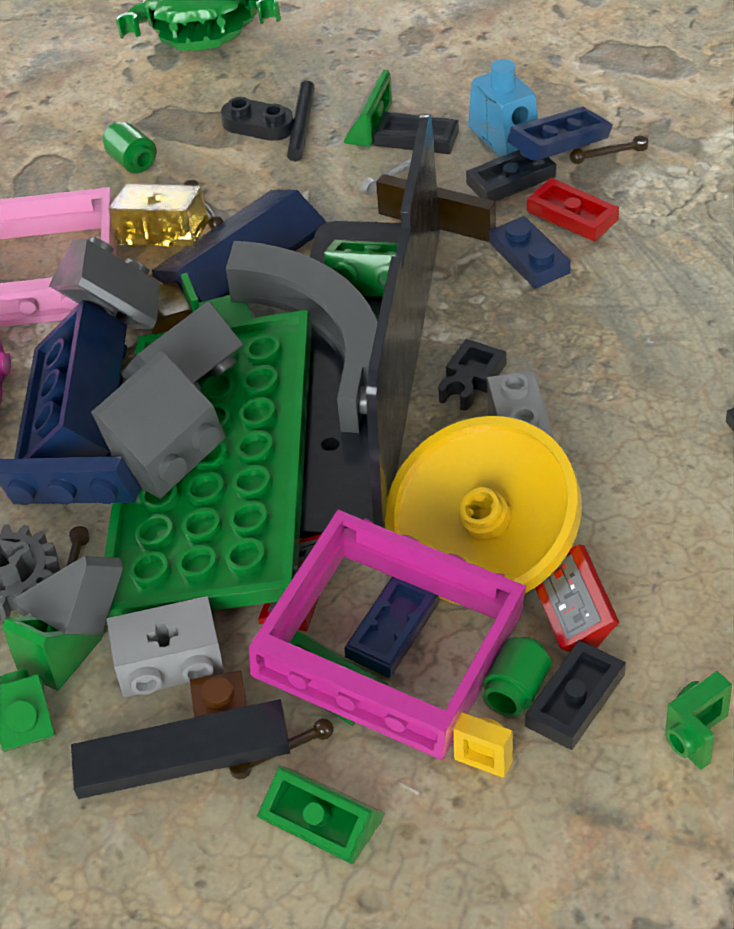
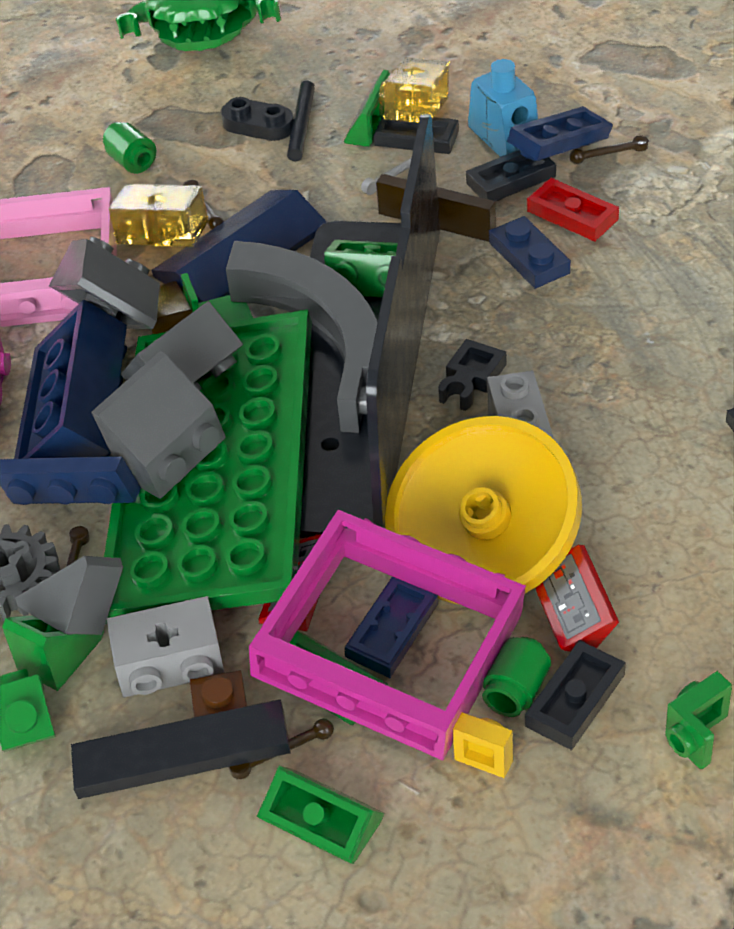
(415, 89): none -> clear yellow brick

